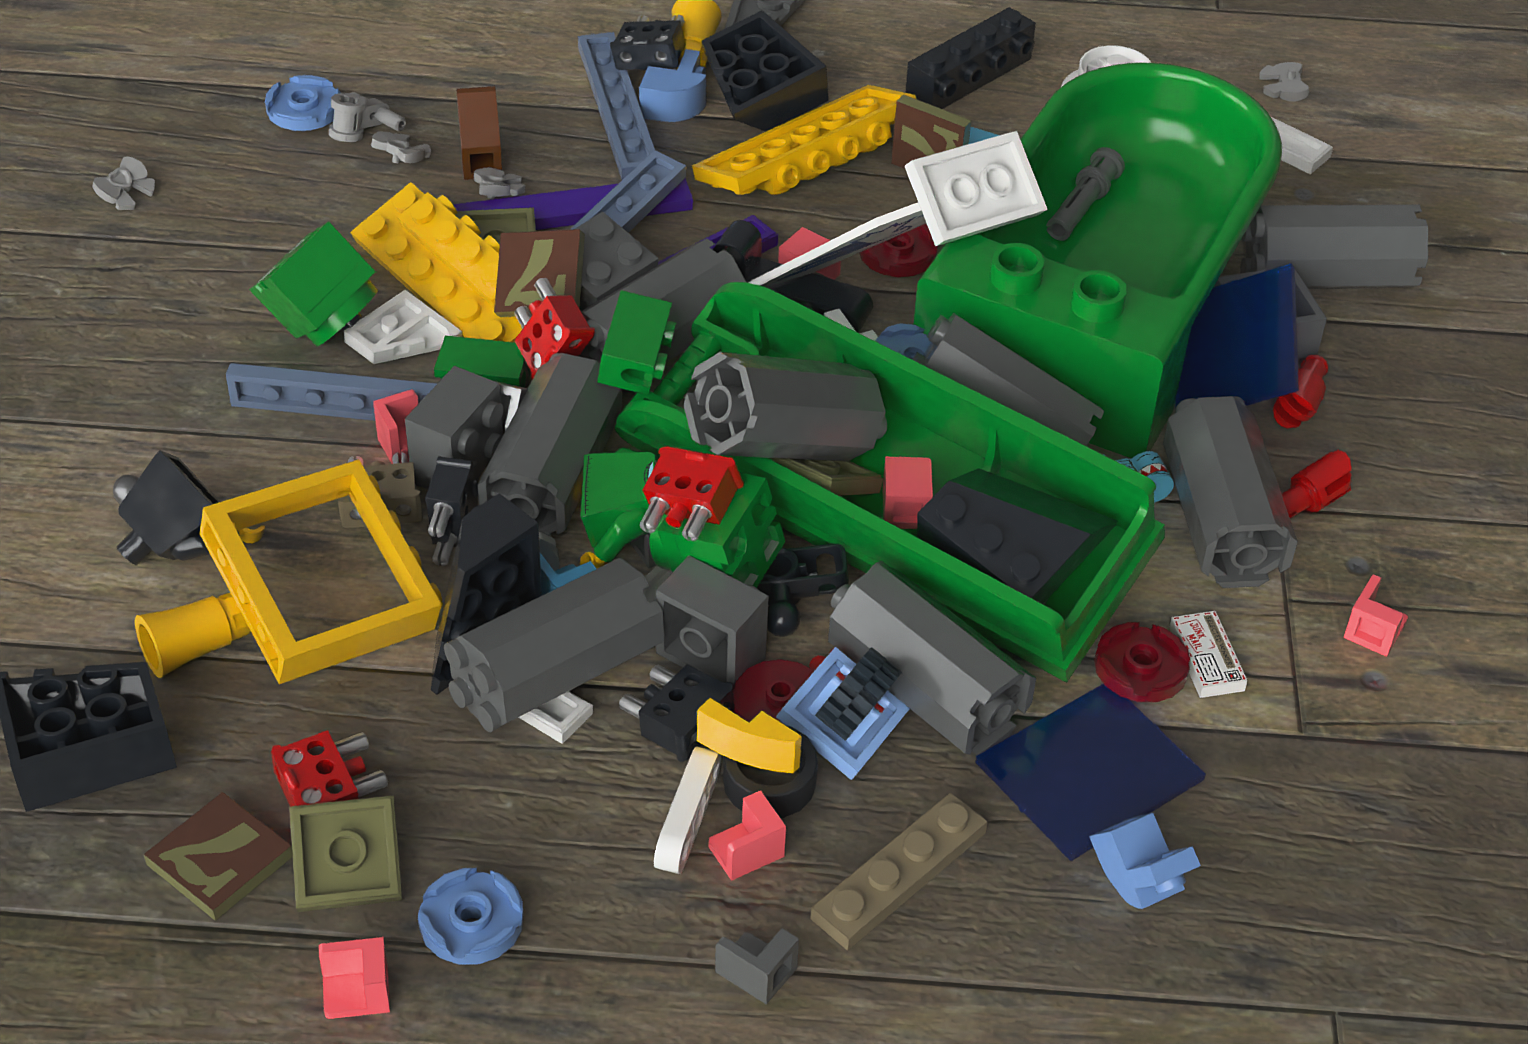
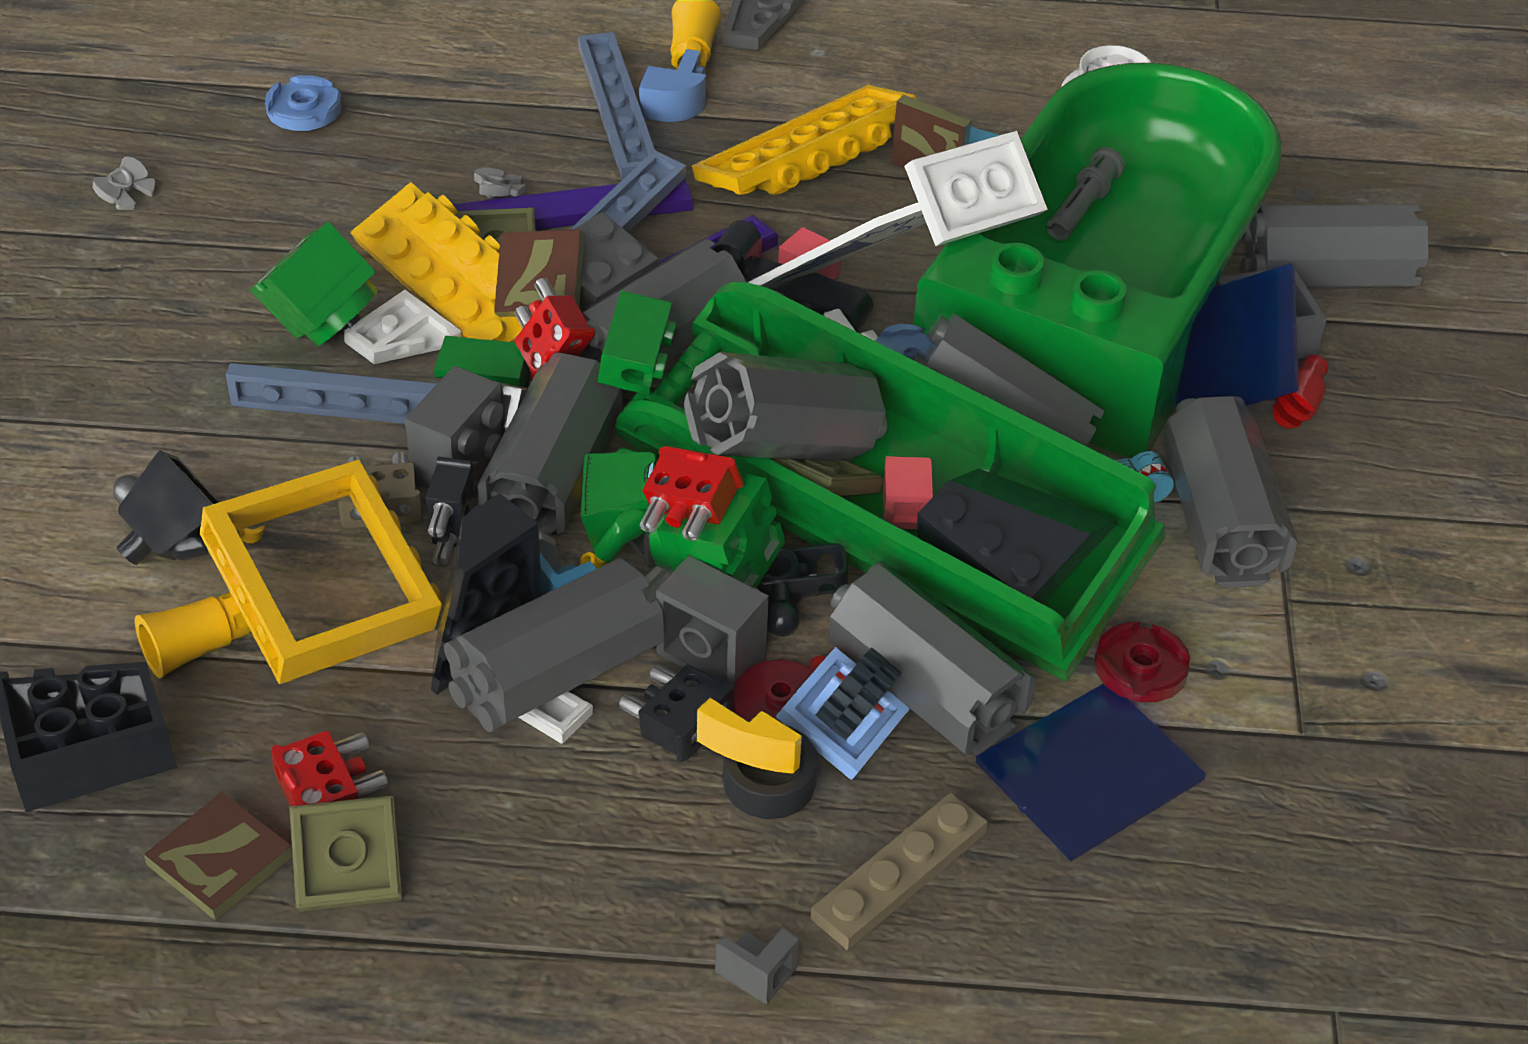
(354, 978): coral panel -> none
(357, 112): light grey piece -> none
(390, 421): coral panel -> none
(399, 147): light grey piece -> none
(466, 896): medium blue plate -> none
(478, 129): reddish brown slope -> none
(648, 44): black piece -> none
(687, 810): white beam -> none
(753, 842): coral panel -> none
(765, 72): black wedge -> none
(902, 255): dark red plate -> none
(971, 59): black brick -> none
(1140, 861): medium blue brick -> none
(1212, 658): white tile -> none
(1290, 83): light grey piece -> none
(1302, 149): white tile -> none
(1319, 484): red arm -> none
(1374, 623): coral panel -> none

